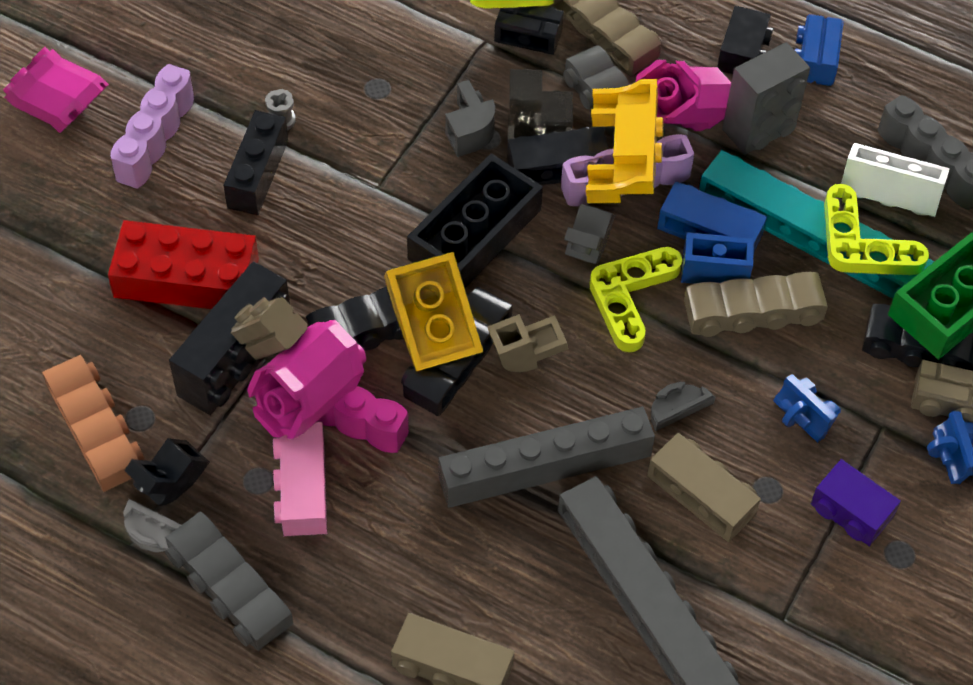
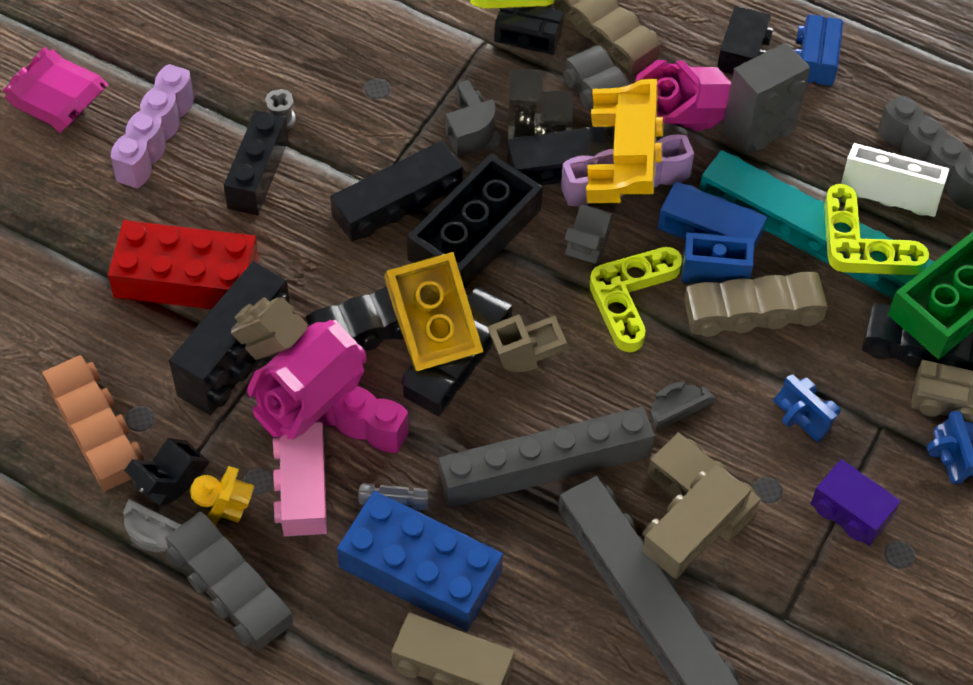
(227, 497): none -> yellow hips
(396, 191): none -> black brick
(418, 498): none -> light grey axle
(420, 560): none -> blue brick
(695, 520): none -> dark tan brick

